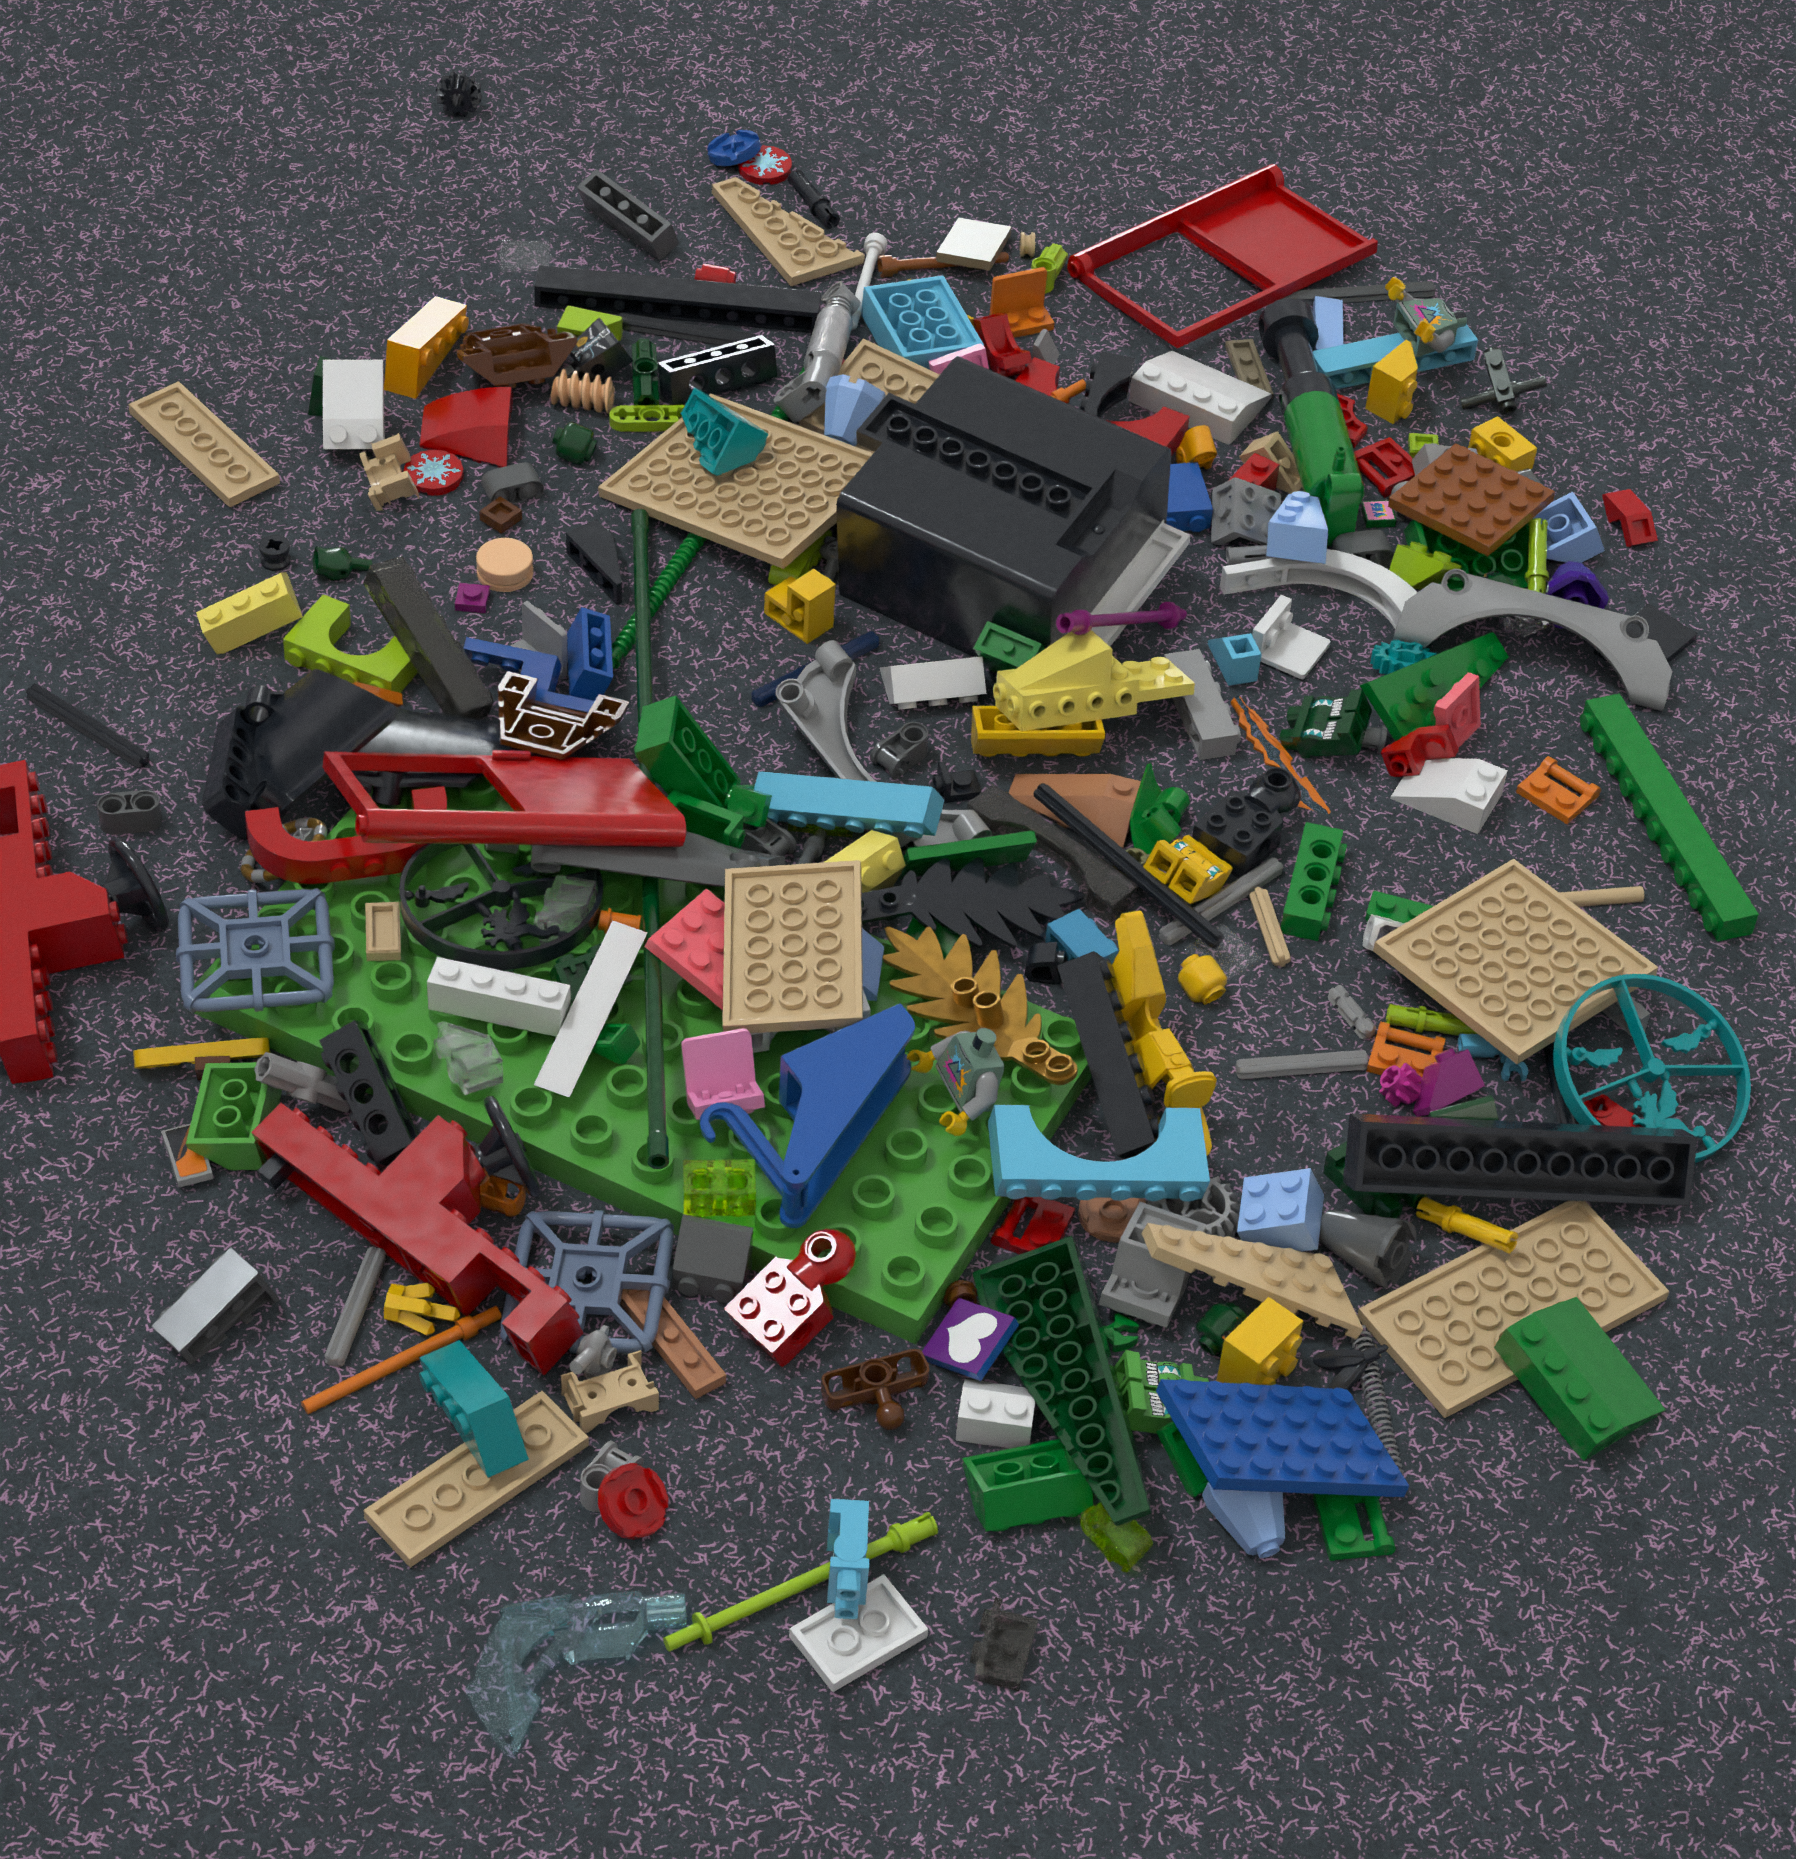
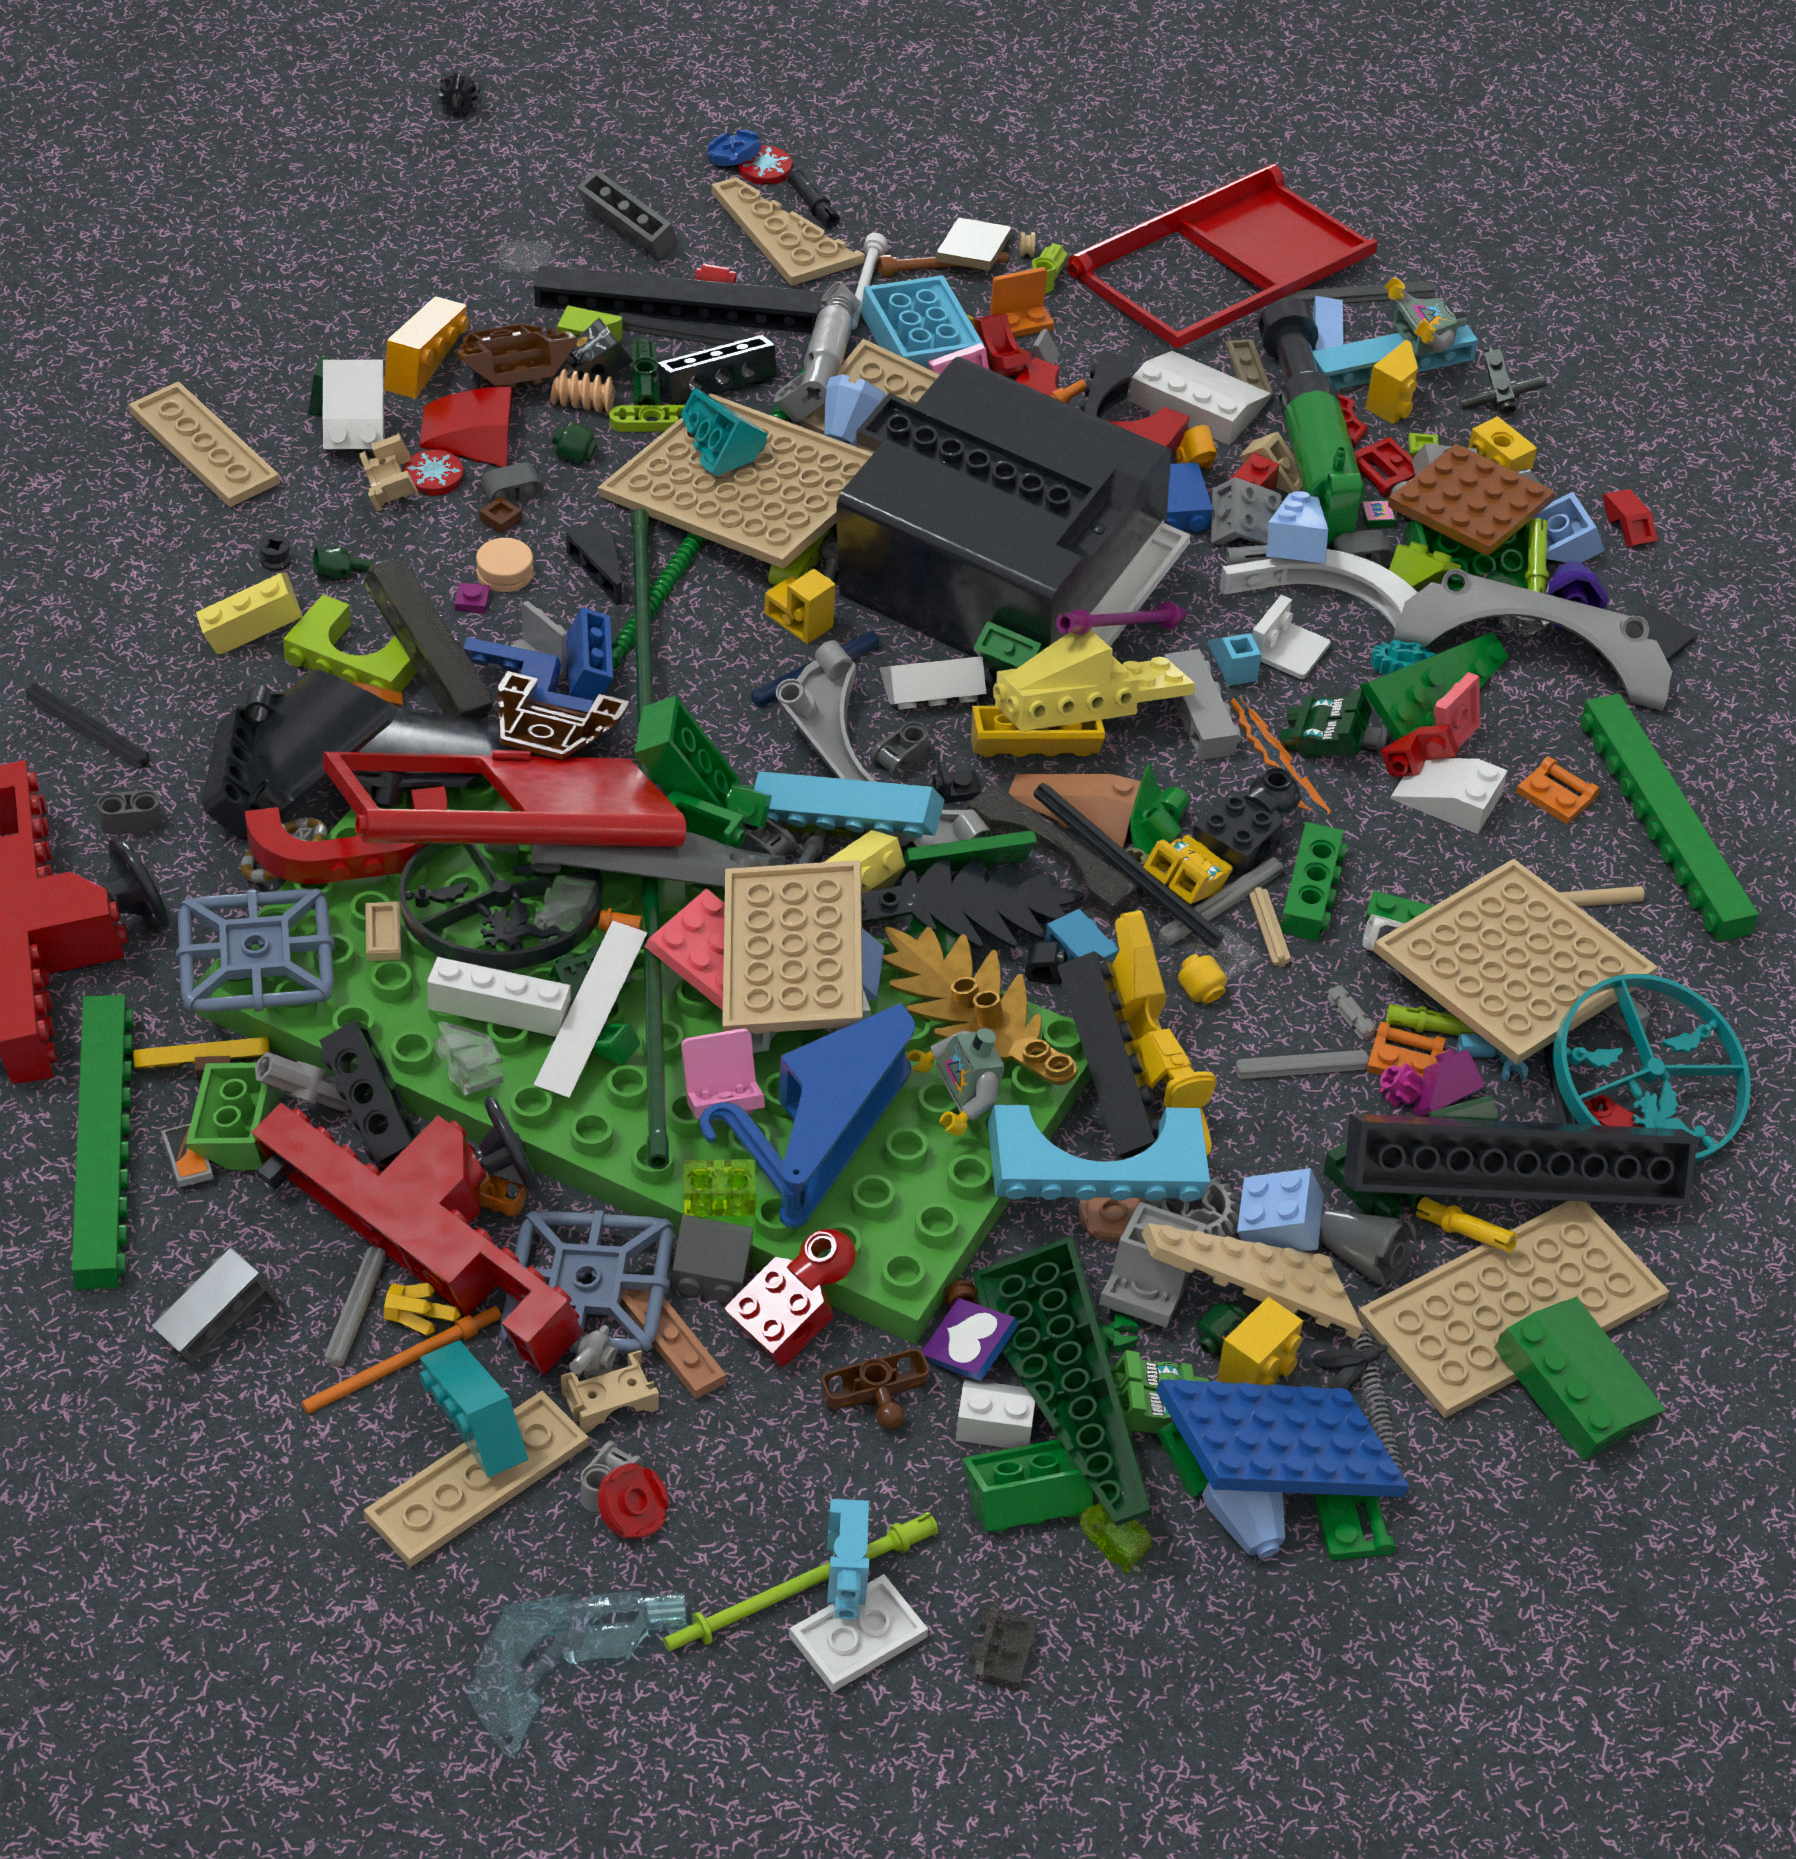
(102, 1144): none -> green brick
(1045, 1227): red plate -> none

